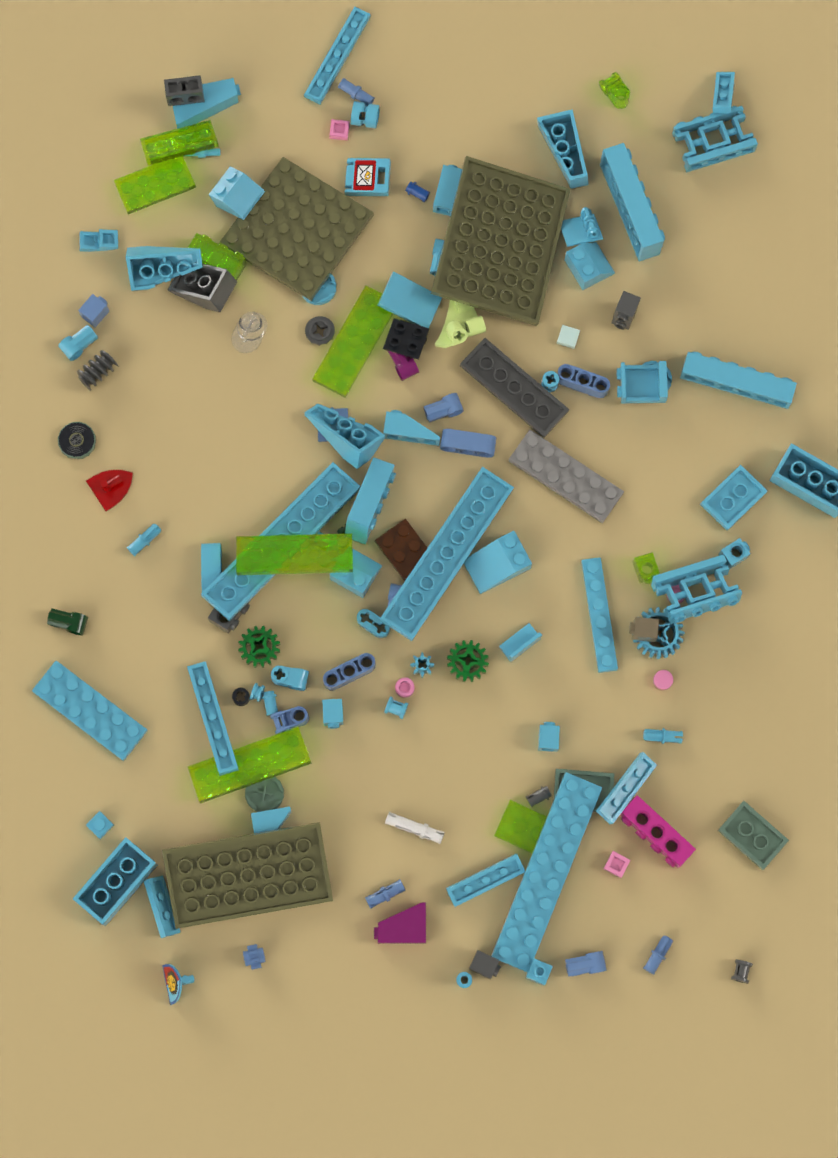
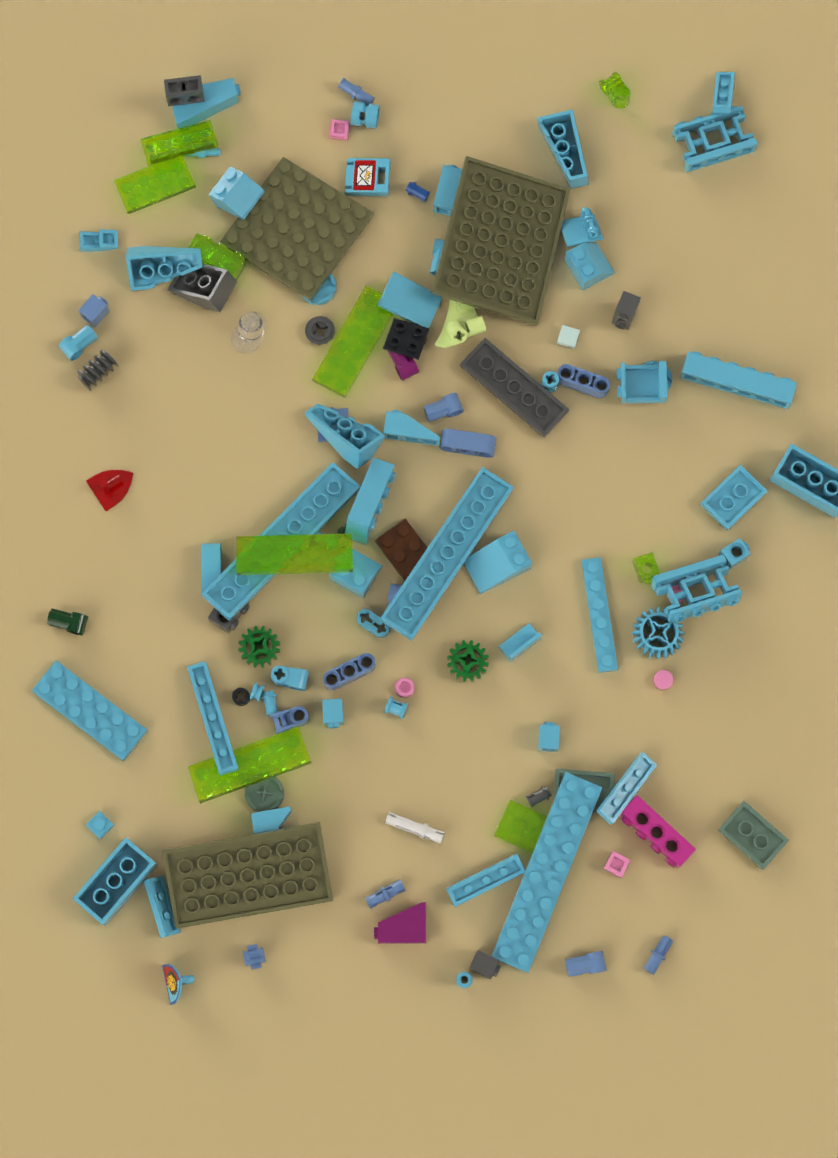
(76, 440): black tile -> none
(144, 539): medium azure axle -> none
(337, 55): medium azure tile -> none
(422, 670): medium azure gear -> none
(539, 972): medium azure brick -> none
(566, 476): light grey plate -> none
(632, 202): medium azure brick -> none
(644, 629): dark tan brick -> none
(662, 735): medium azure axle -> none
(741, 971): dark grey bush -> none

